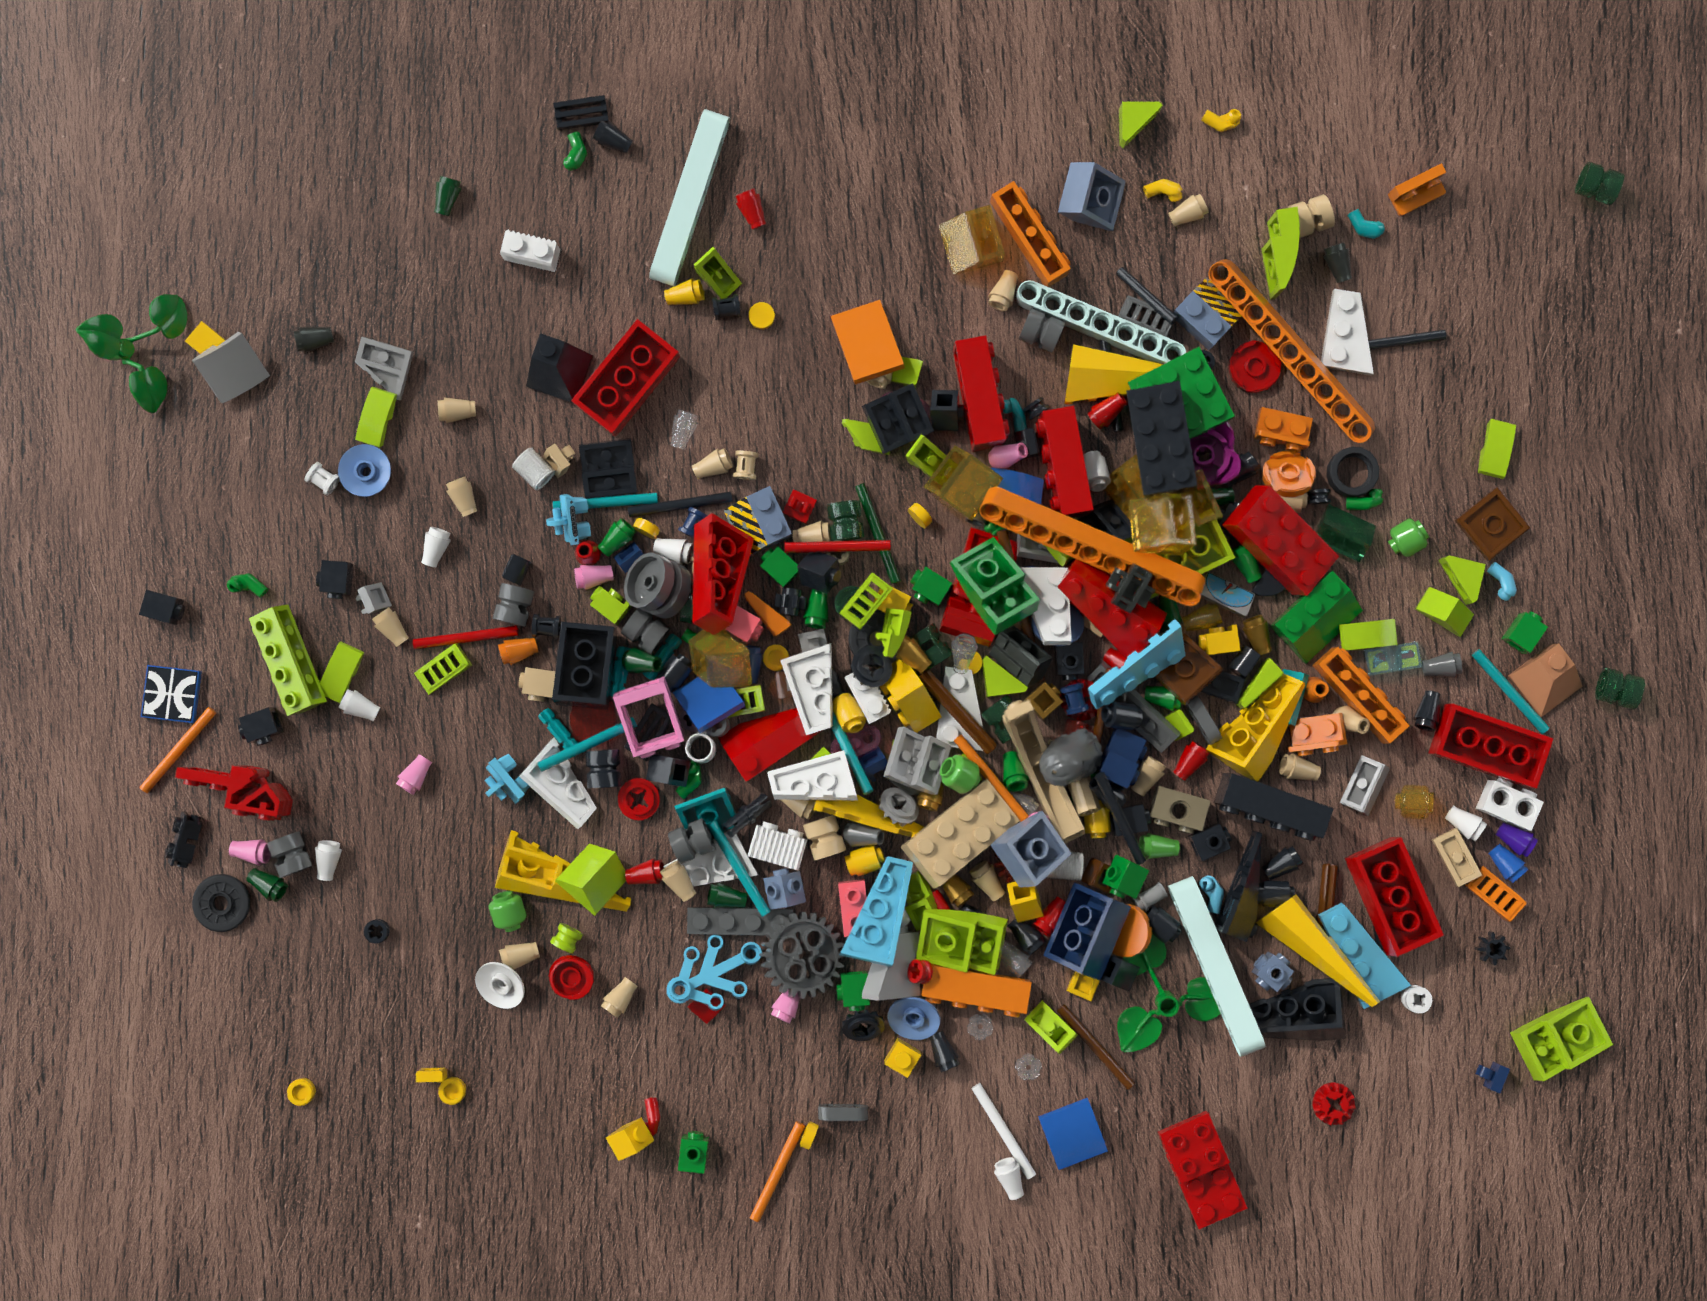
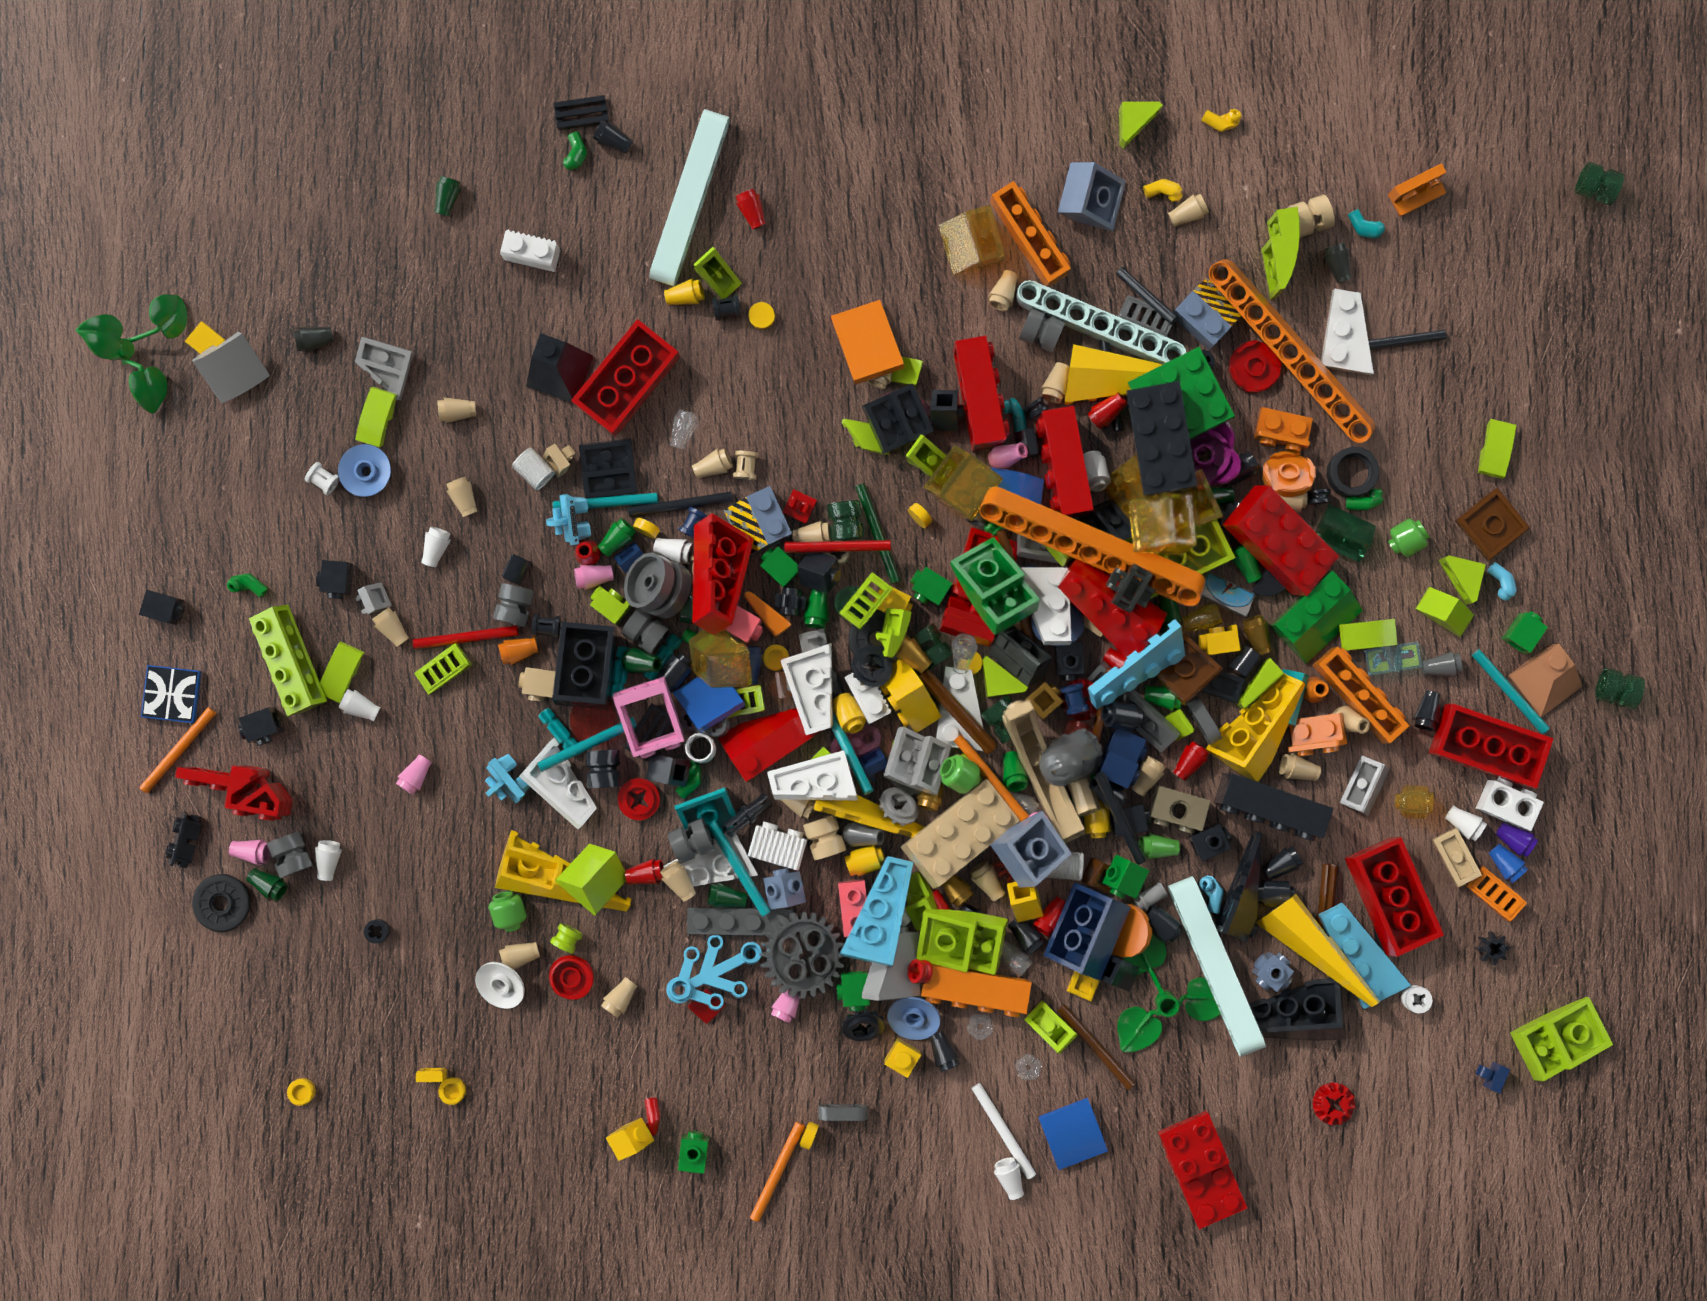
(1056, 384): none -> tan cone

